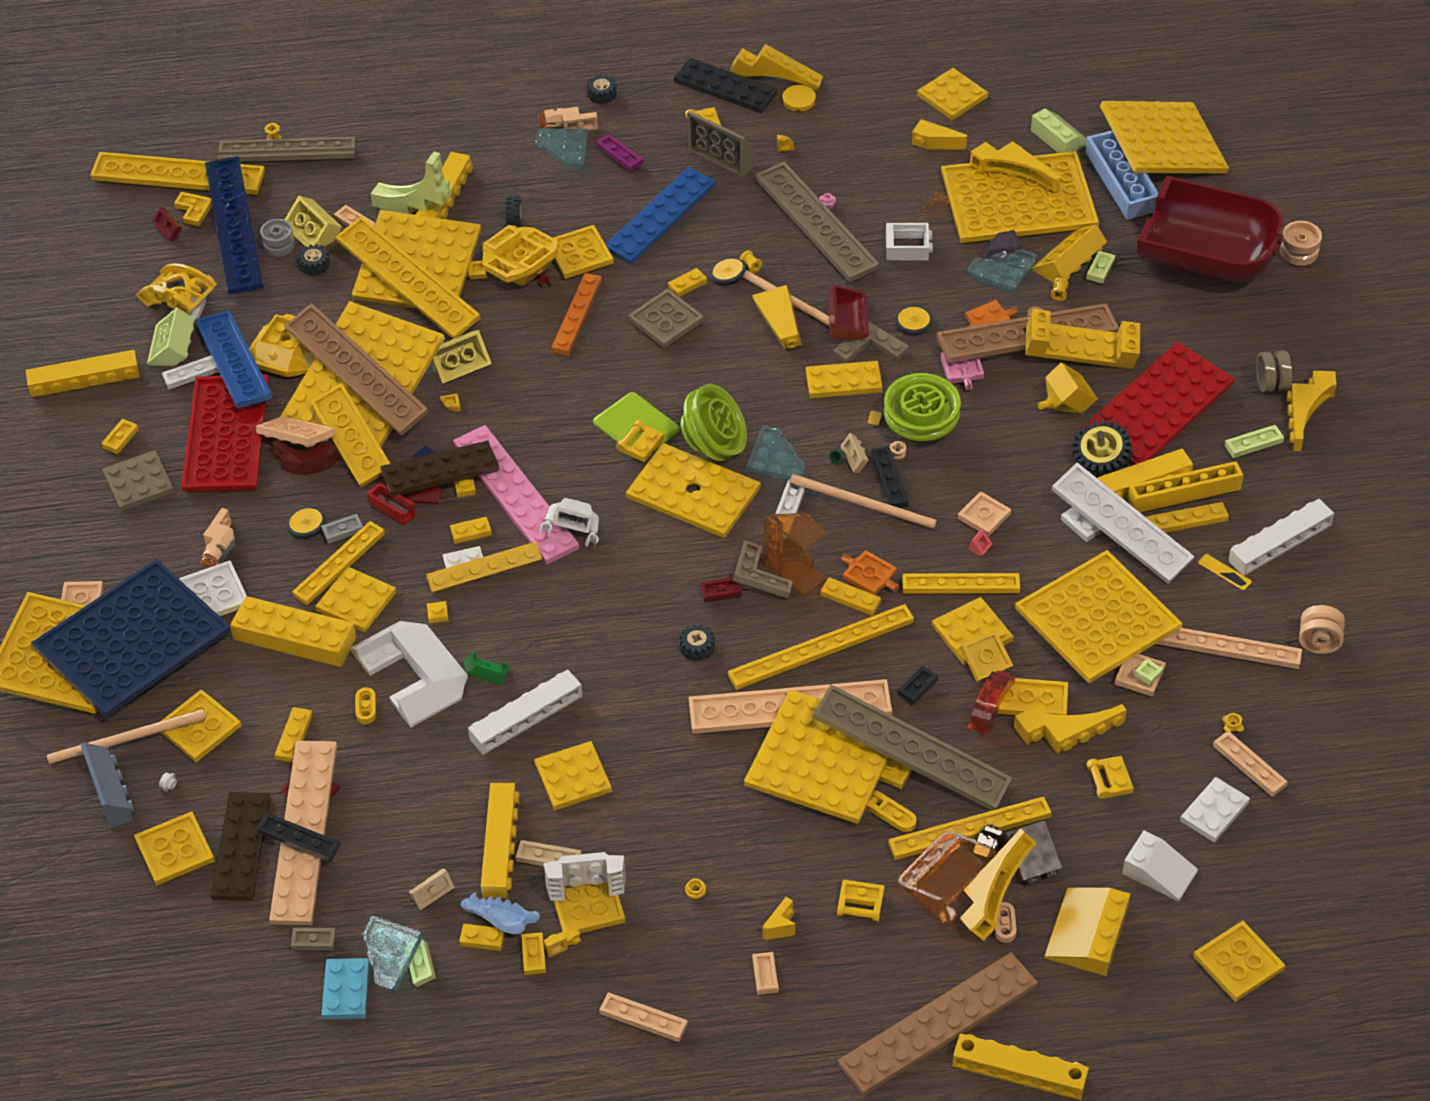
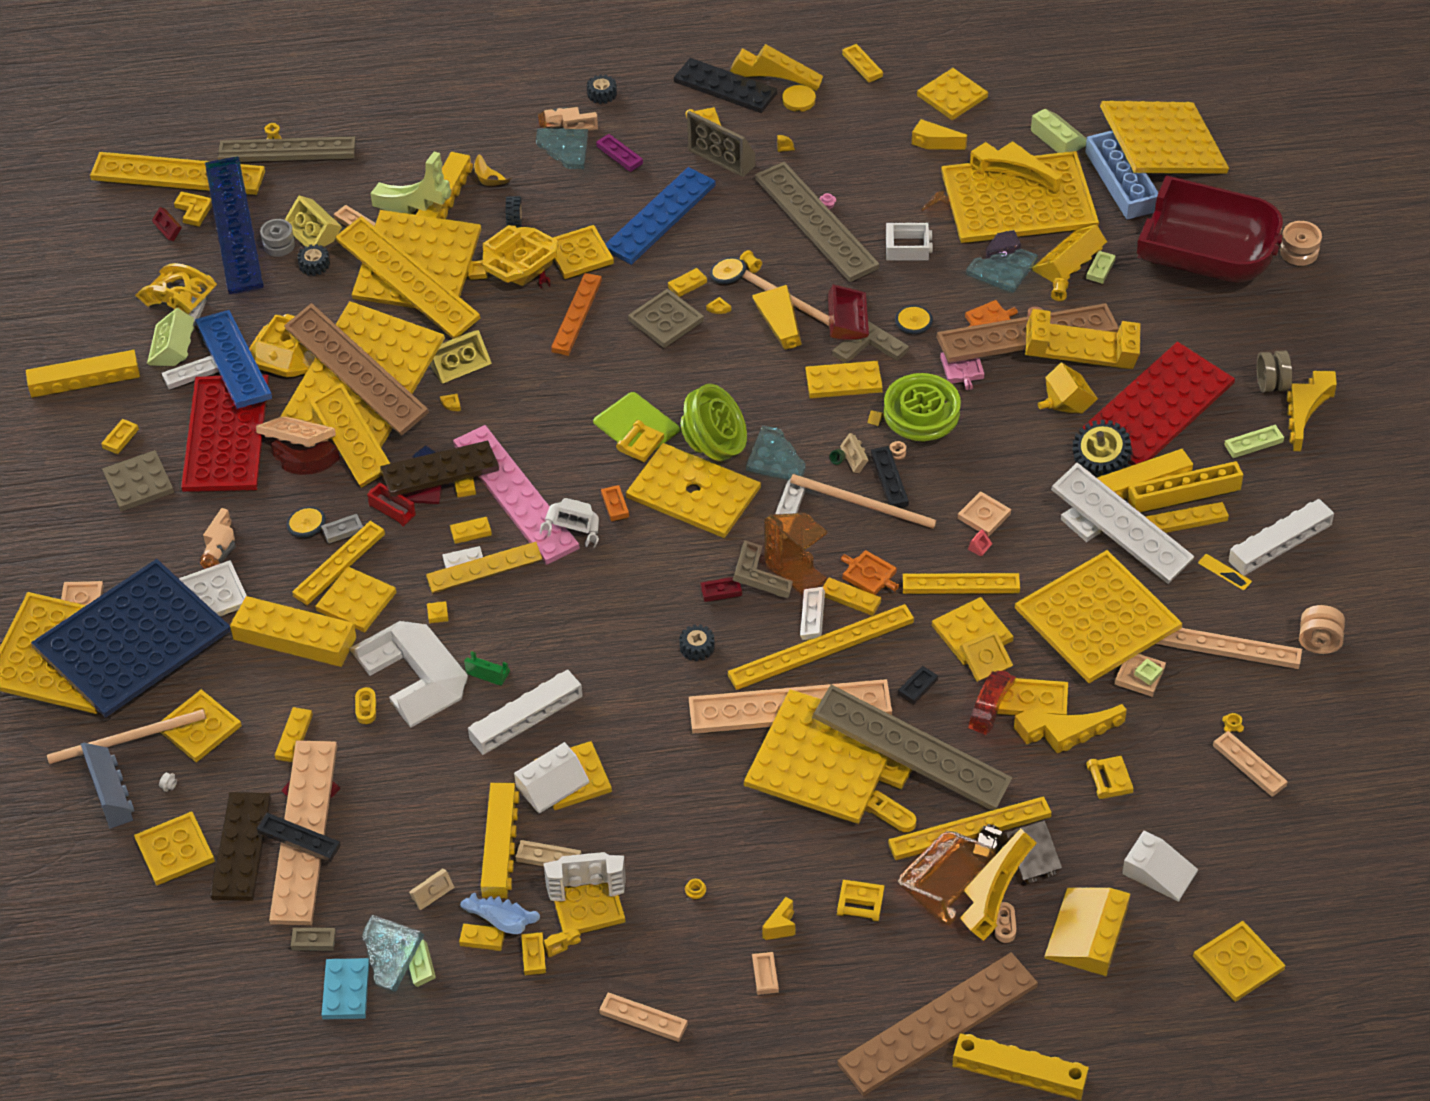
(484, 172): none -> yellow piece
(551, 778): none -> white slope
(615, 503): none -> orange plate
(718, 306): none -> yellow tile
(812, 613): none -> white plate
(862, 63): none -> yellow plate
(1214, 809): white plate -> none

